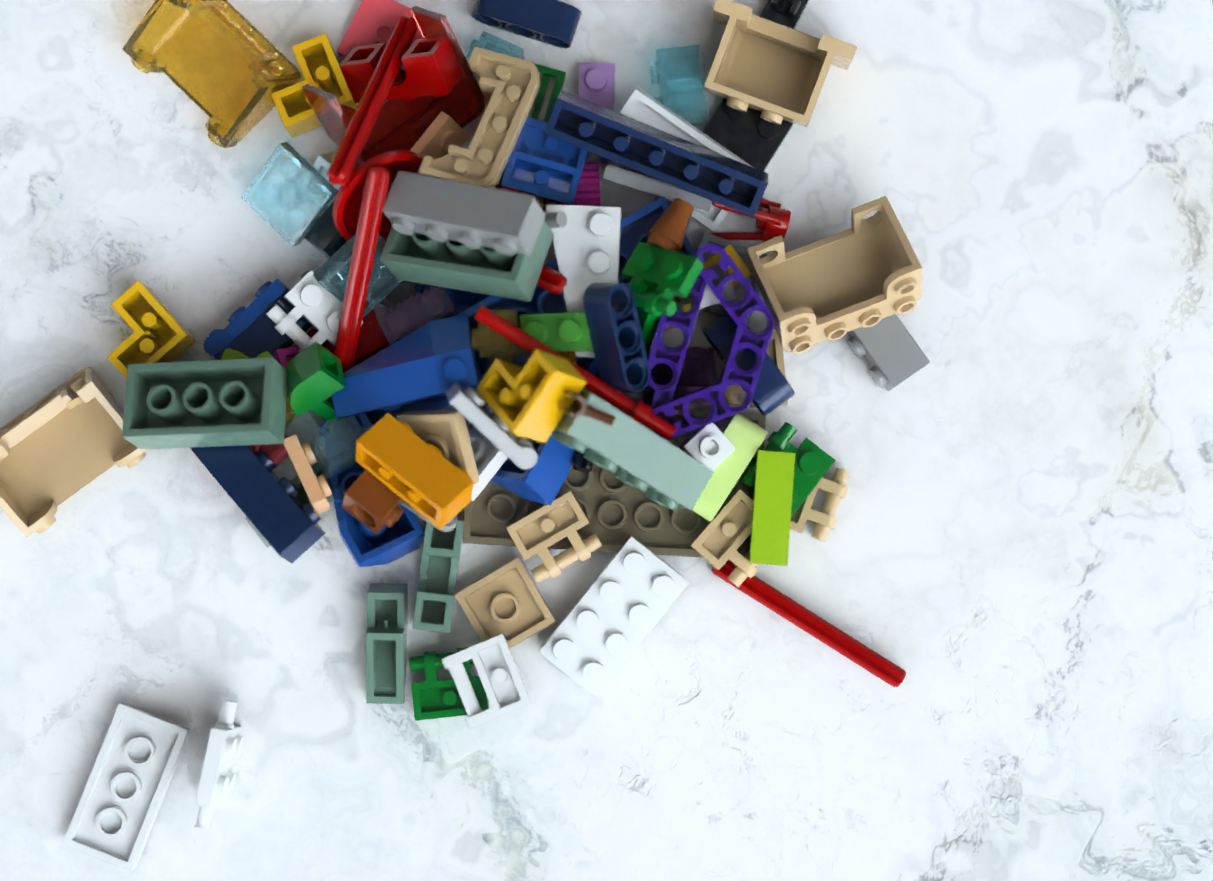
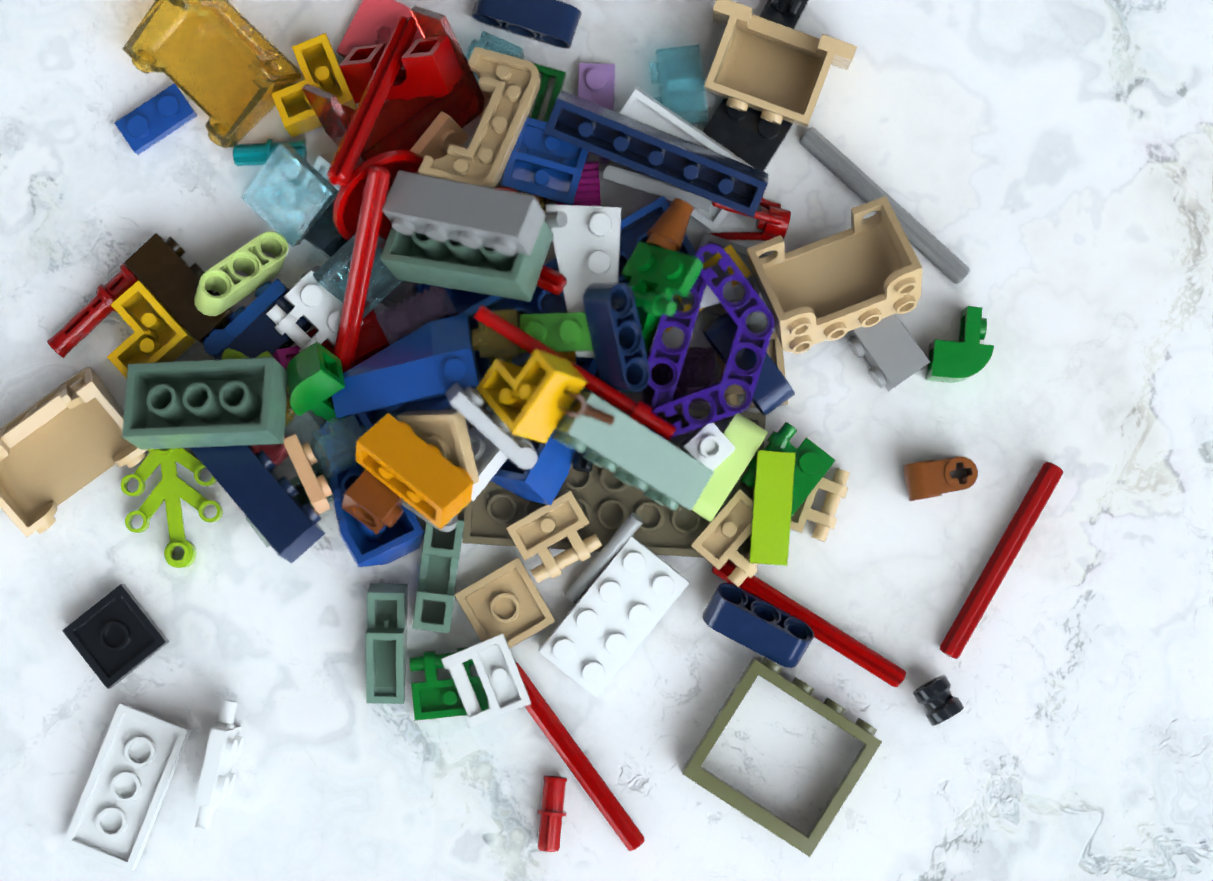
(93, 312): none -> red pin
(115, 636): none -> black plate
(155, 119): none -> blue plate
(171, 491): none -> lime plant
(175, 284): none -> dark brown brick
(234, 286): none -> yellowish green beam
(260, 153): none -> teal axle
(551, 813): none -> red axle
(581, 767): none -> red axle
(604, 557): none -> light grey bar
(758, 625): none -> dark blue beam
(829, 710): none -> olive window
(868, 191): none -> light grey axle
(933, 477): none -> dark orange piece
(938, 700): none -> black wheel
(962, 359): none -> green brick
(1001, 560): none -> red axle

